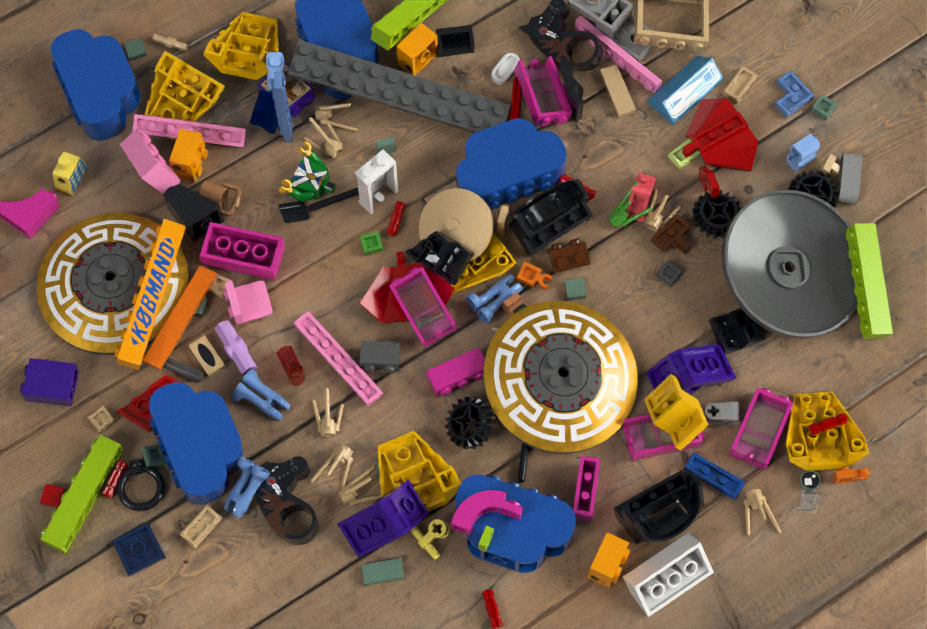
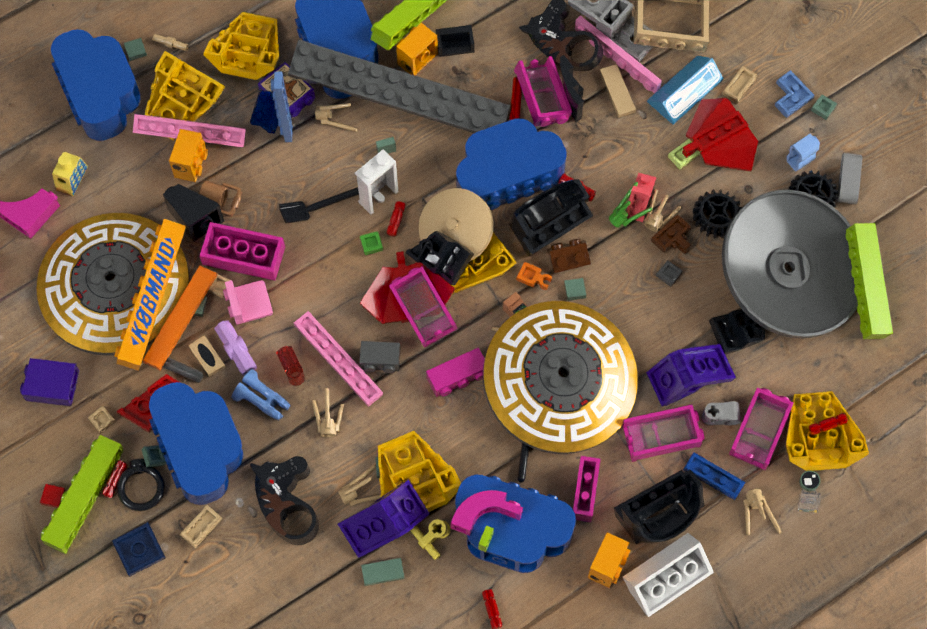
(149, 162): bright pink wedge -> none
(238, 499): medium blue piece -> none
(274, 63): light blue brick -> none
(309, 179): torso -> none
(333, 147): tan plant -> none
(340, 456): tan plant -> none
(467, 411): black gear -> none
(499, 288): medium blue piece -> none
(502, 221): tan tile -> none
(505, 68): white tile -> none
(676, 412): yellow bracket -> none
(708, 181): red tile -> none
(829, 166): tan tile -> none
(847, 475): orange plate -> none

